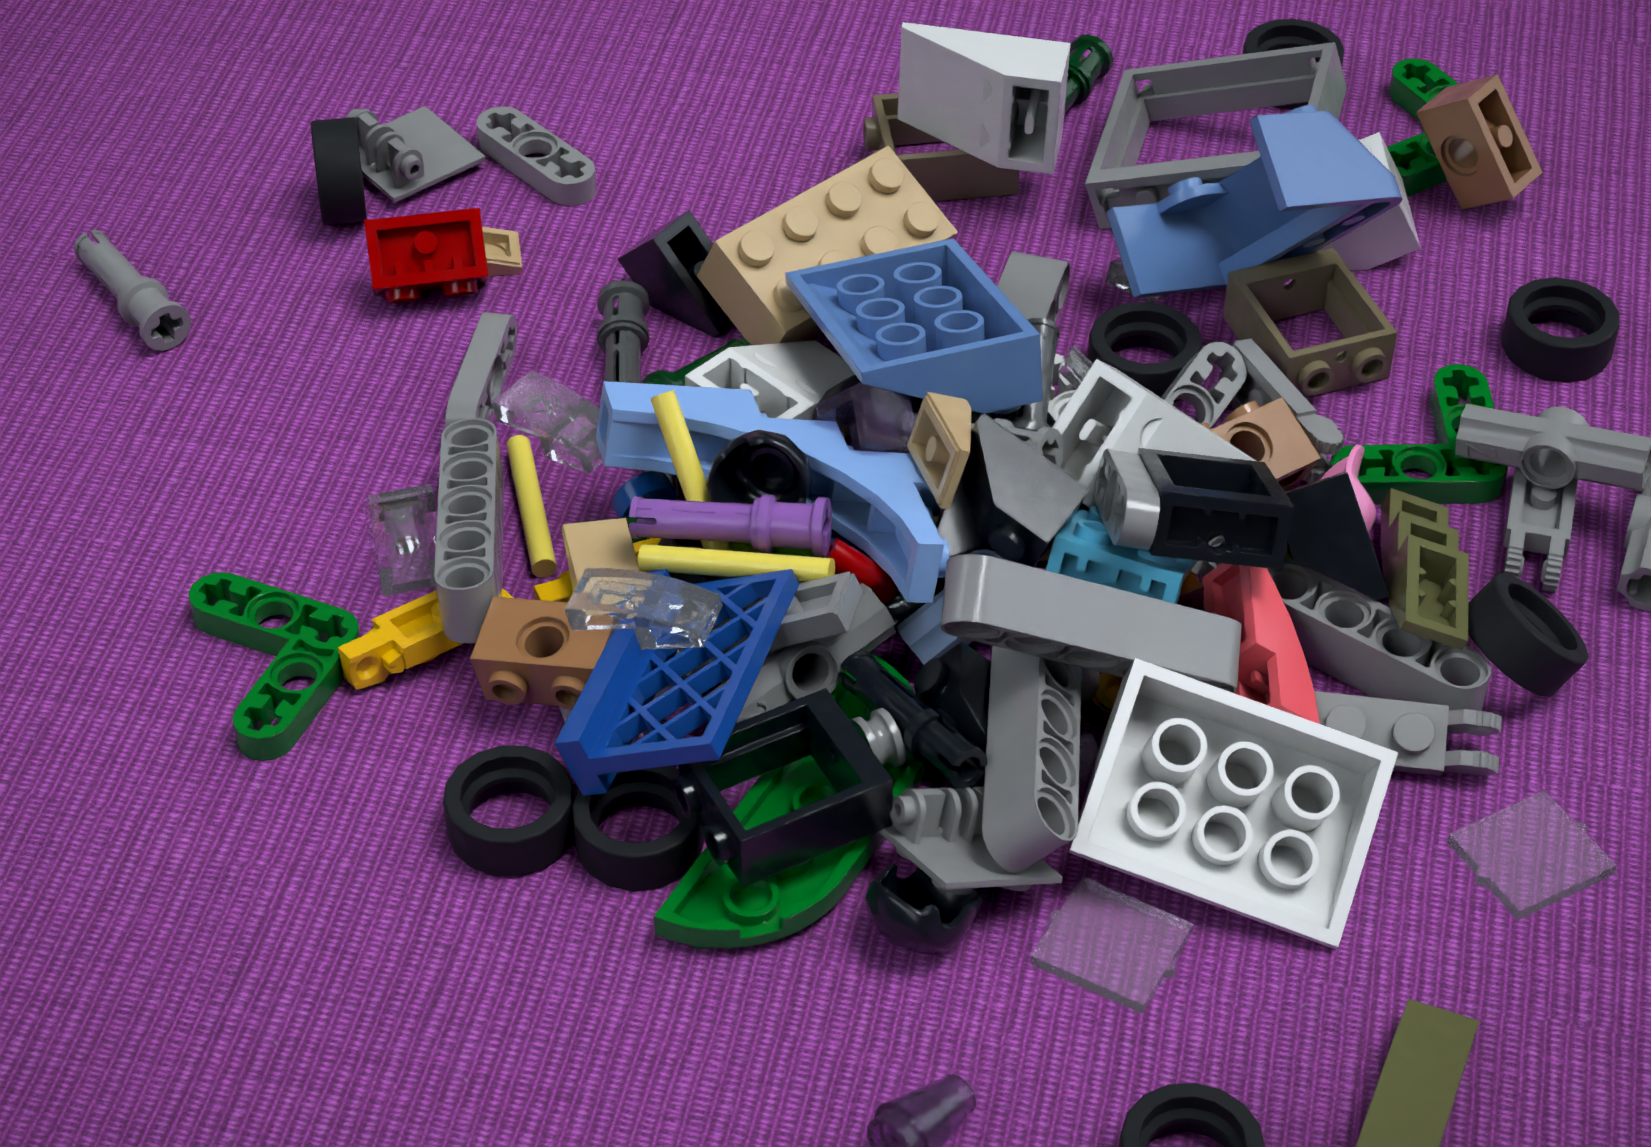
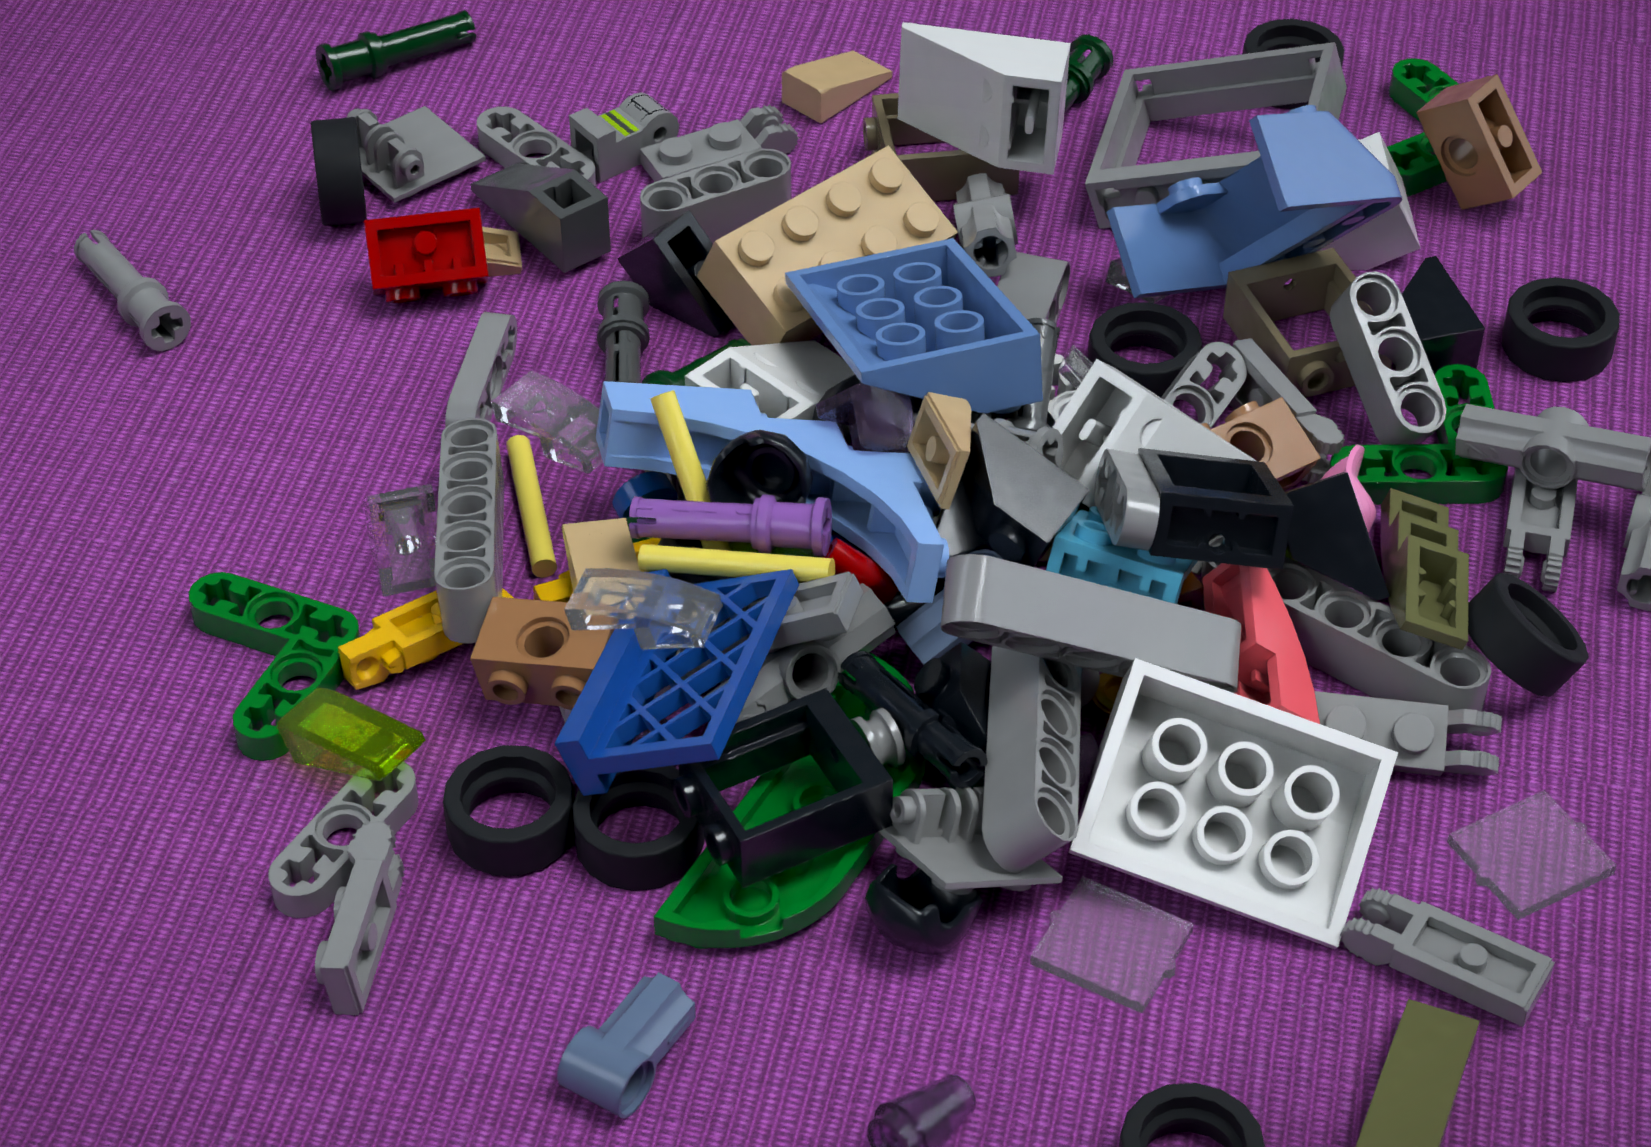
(346, 736): none -> clear neon green slope
(347, 809): none -> light grey beam
(361, 919): none -> light grey hinge
(373, 54): none -> dark green pin
(551, 210): none -> dark grey slope
(616, 136): none -> light grey leg
(620, 1058): none -> sand blue piece
(721, 193): none -> light grey beam
(757, 130): none -> light grey hinge
(831, 84): none -> tan slope
(986, 224): none -> light grey piece
(1395, 336): none -> light grey beam
(1443, 317): none -> black slope
(1449, 954): none -> light grey hinge

